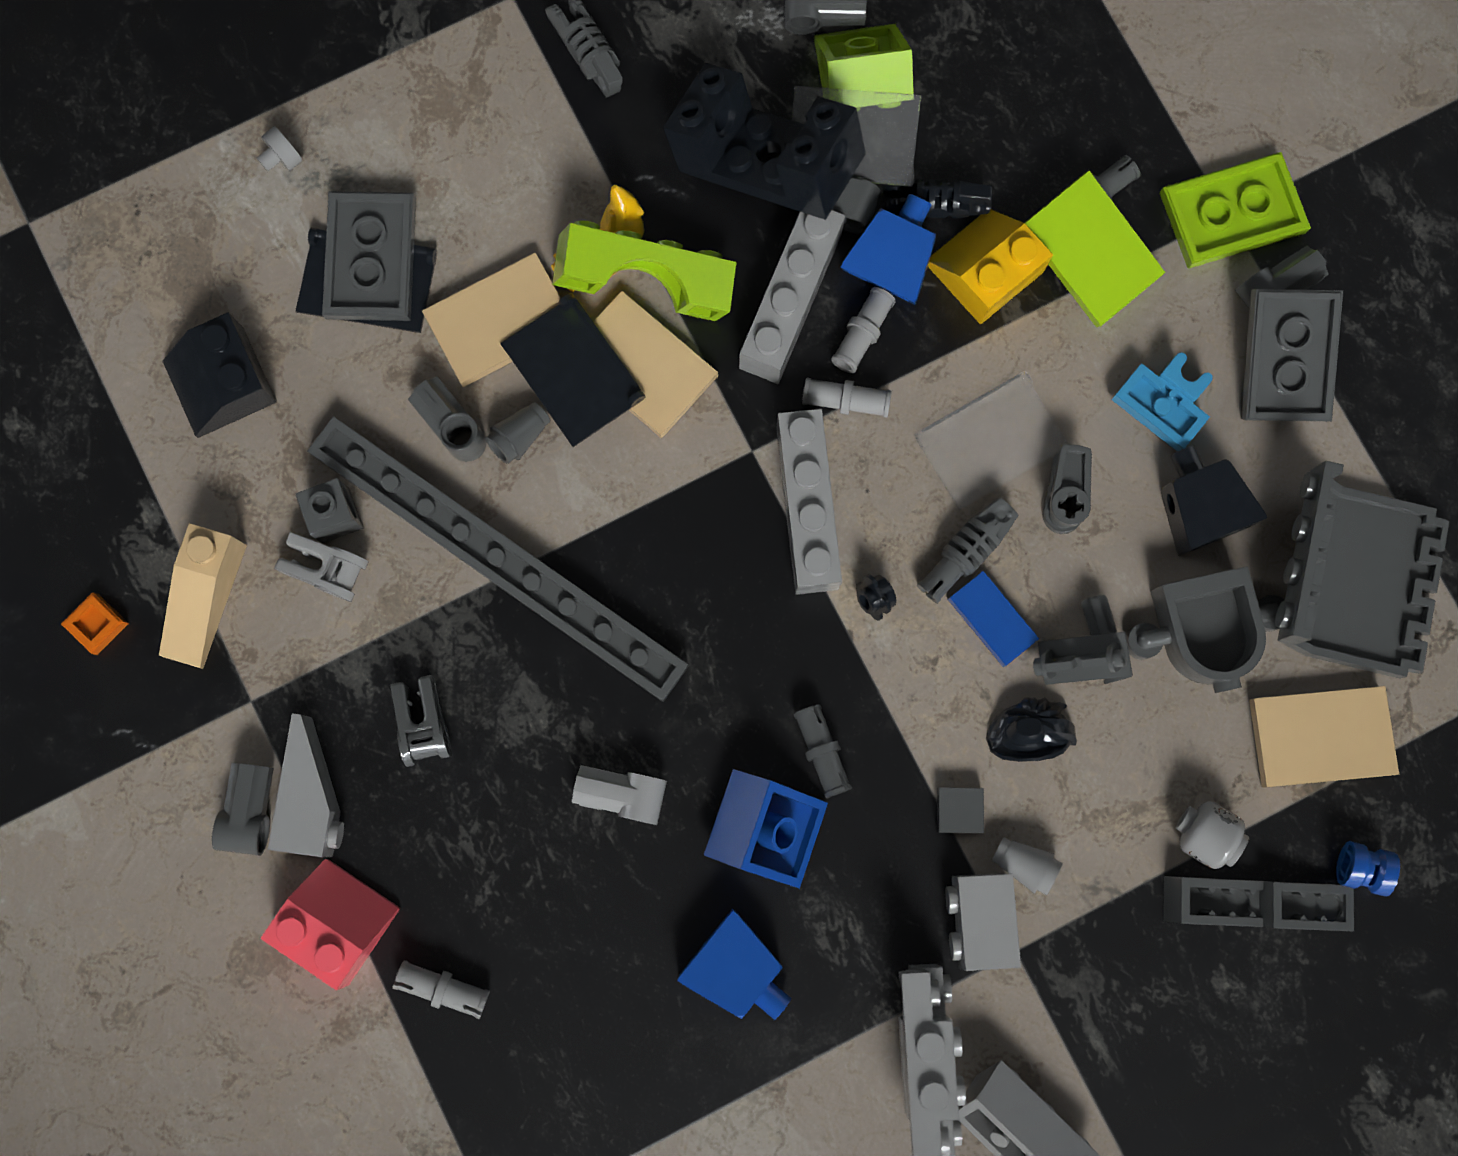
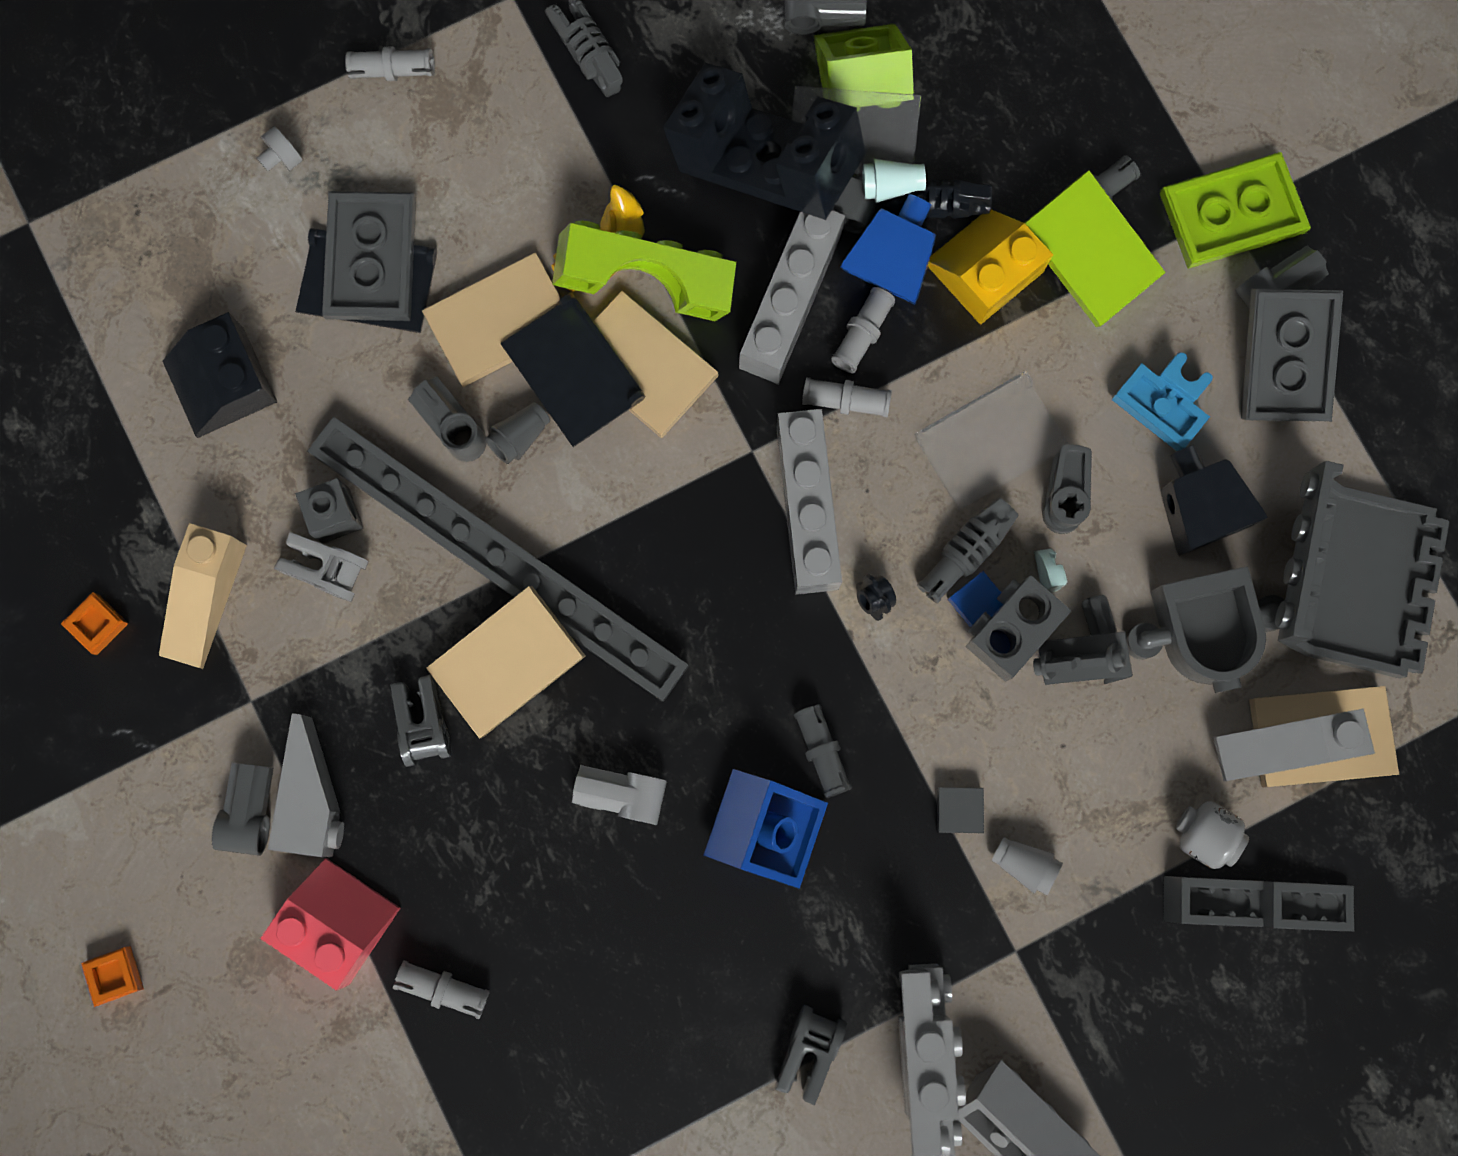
(112, 976): none -> orange tile
(390, 63): none -> light grey pin
(505, 662): none -> tan tile
(736, 970): blue torso -> none
(813, 1035): none -> dark grey piece
(892, 179): none -> light aqua cone
(984, 921): light grey brick -> none
(1024, 634): none -> dark grey brick
(1031, 731): black hat -> none
(1050, 574): none -> light aqua tile
(1294, 745): none -> light grey slope
(1366, 868): blue wheel -> none

